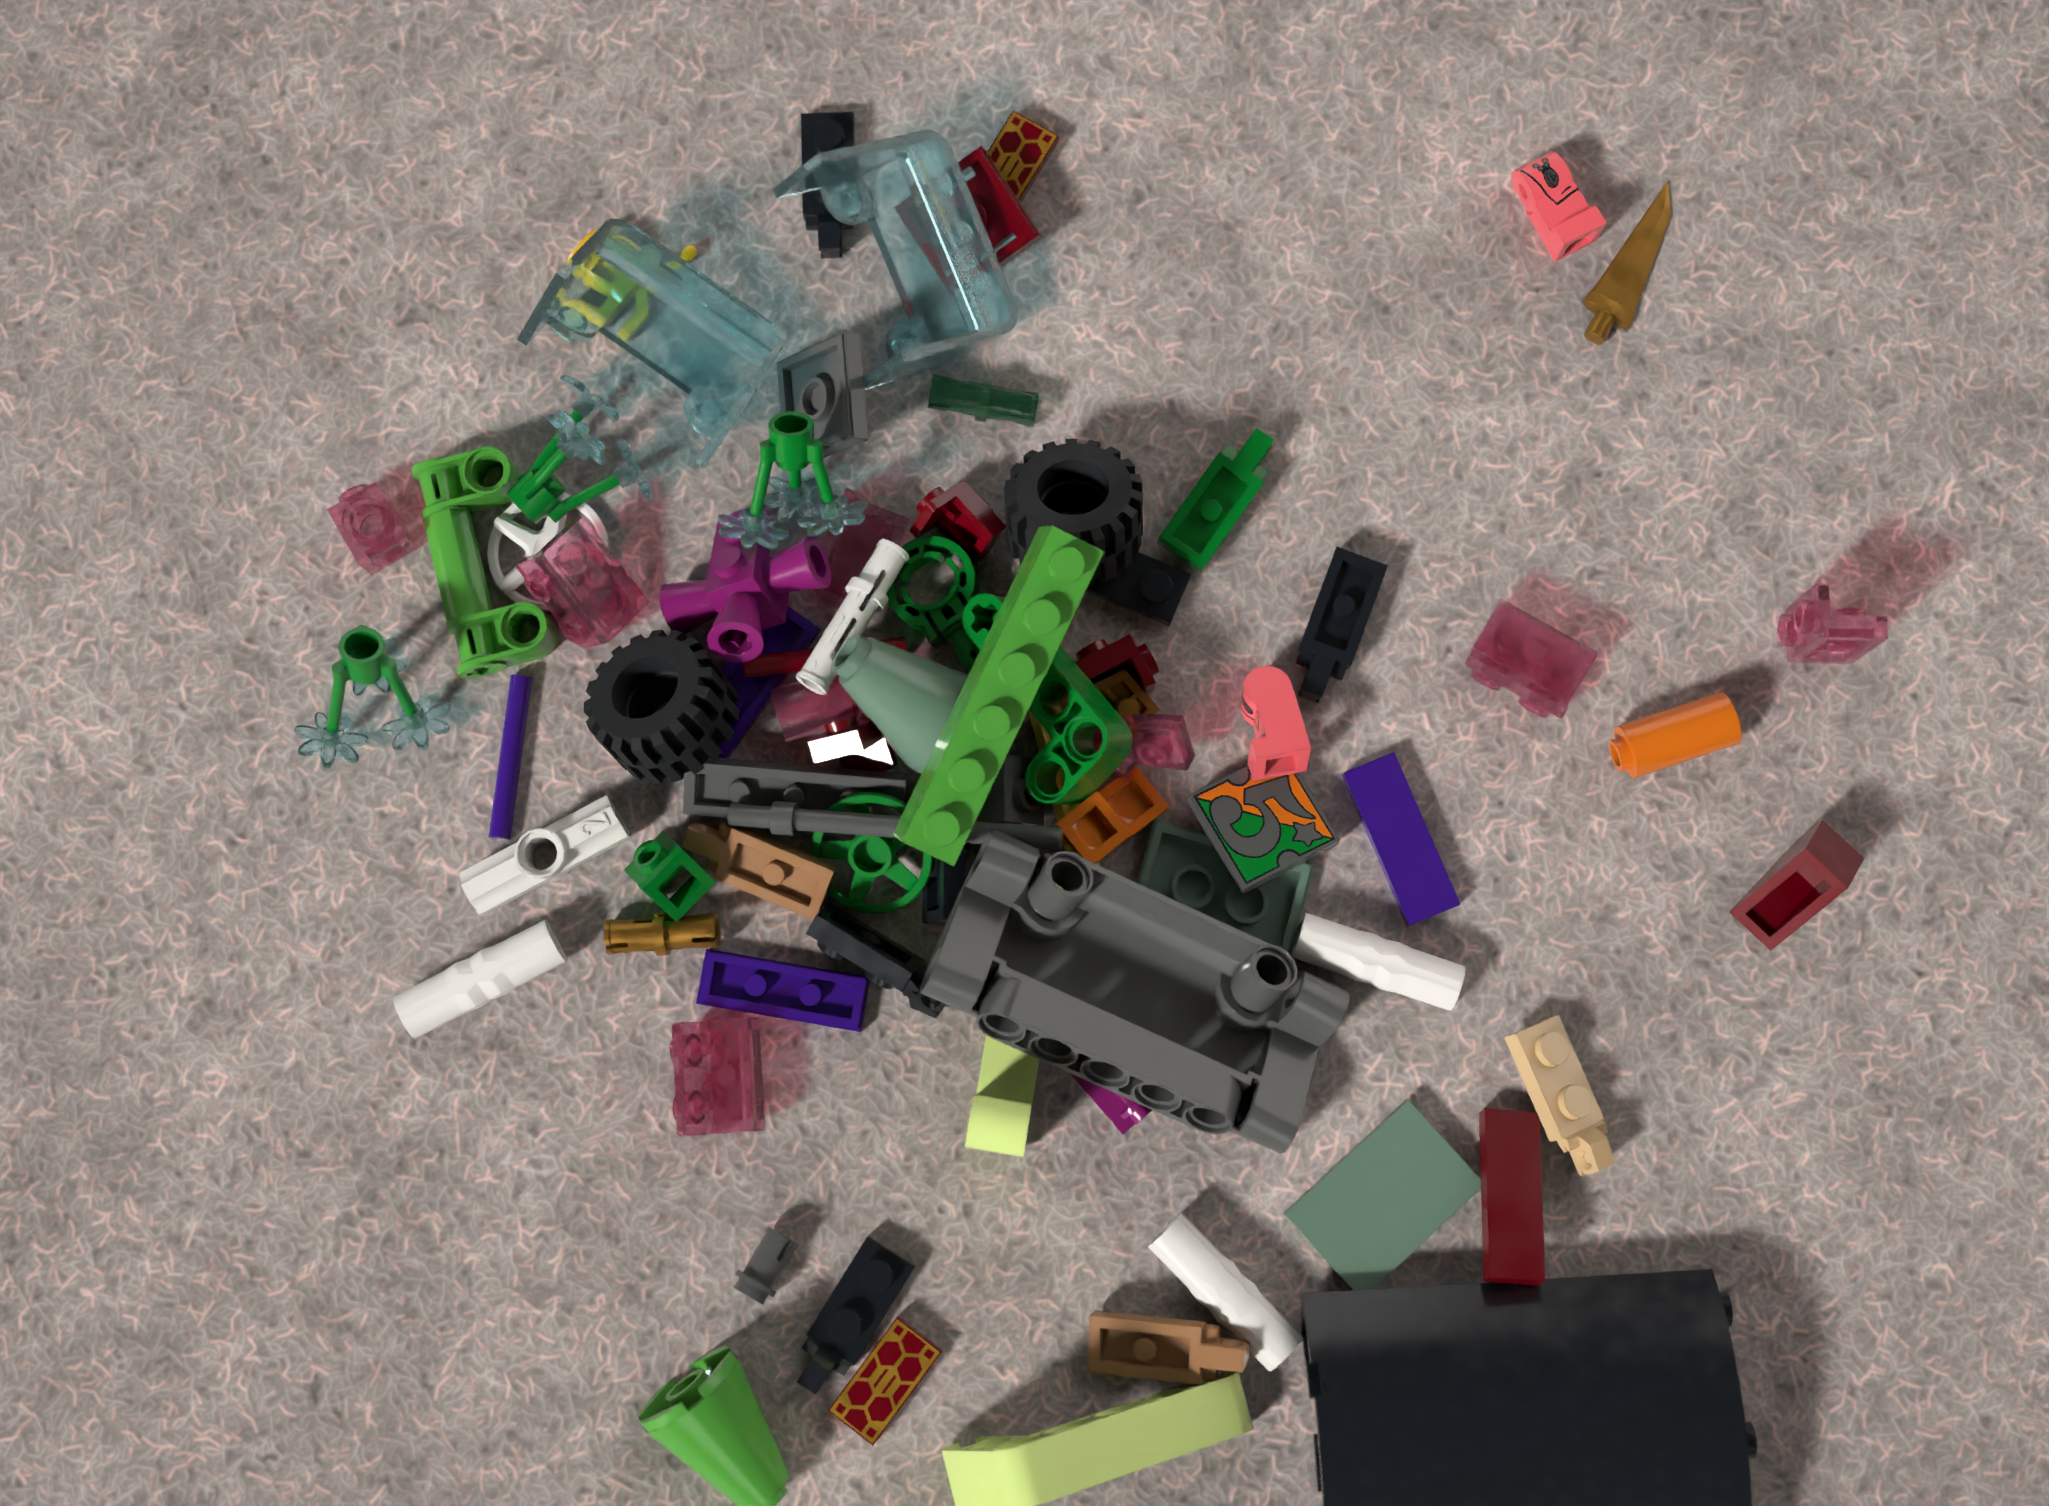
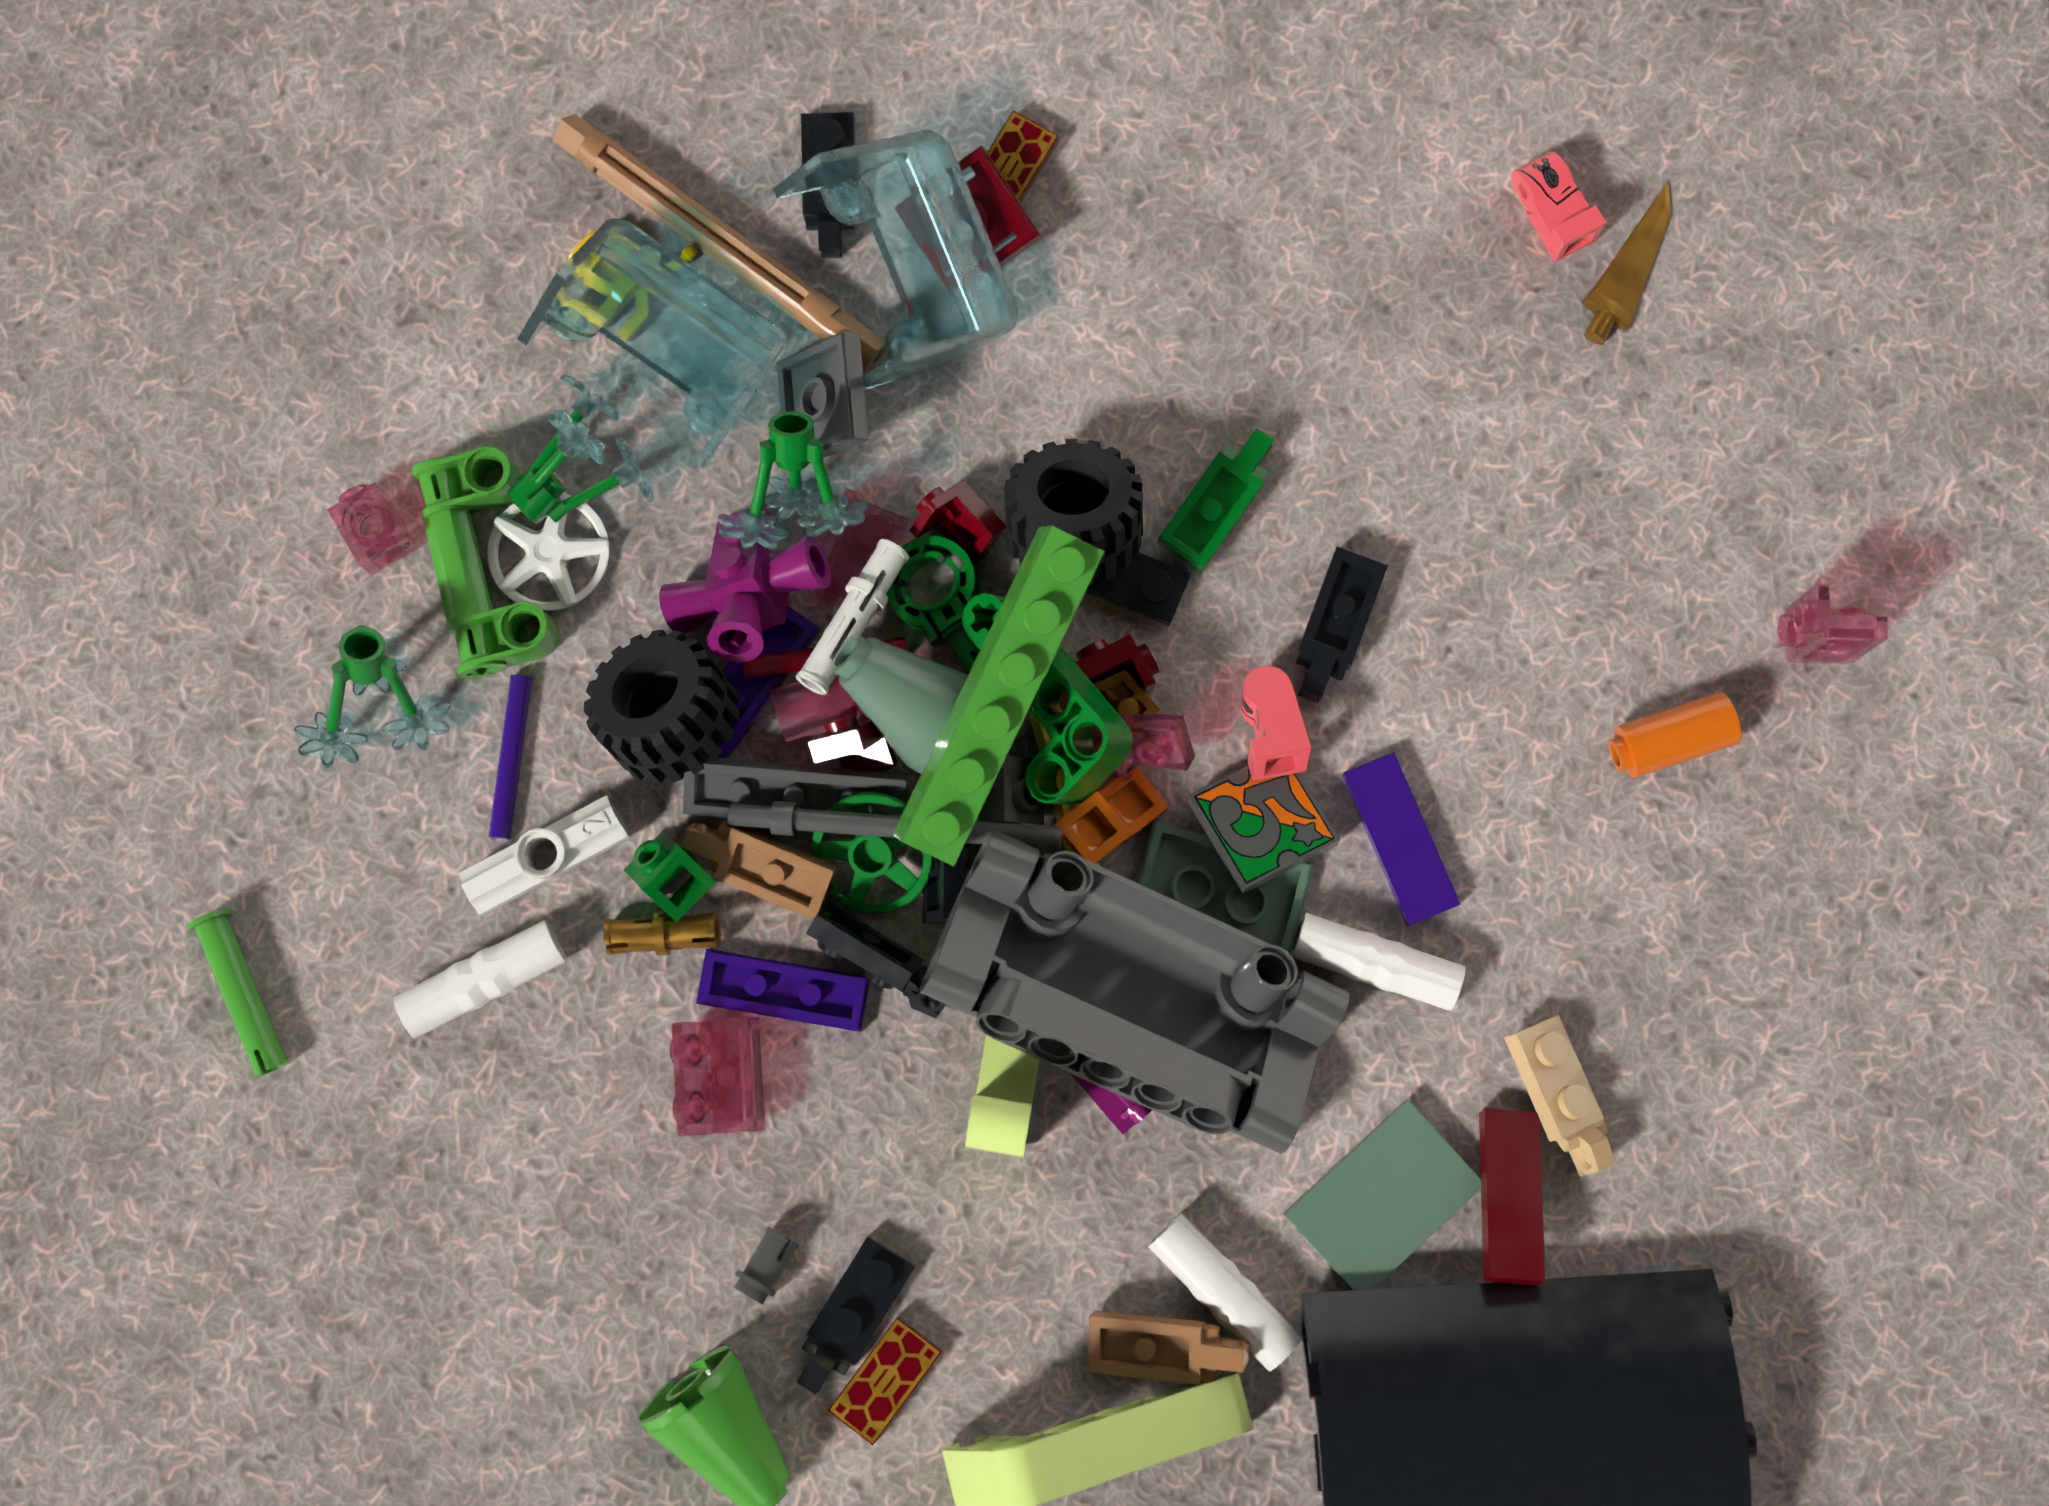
(239, 991): none -> bright green pin
(582, 585): clear pink bracket -> none
(713, 236): none -> medium nougat piece
(983, 400): clear green pin -> none
(1529, 660): clear pink bracket -> none
(1798, 885): dark red slope -> none

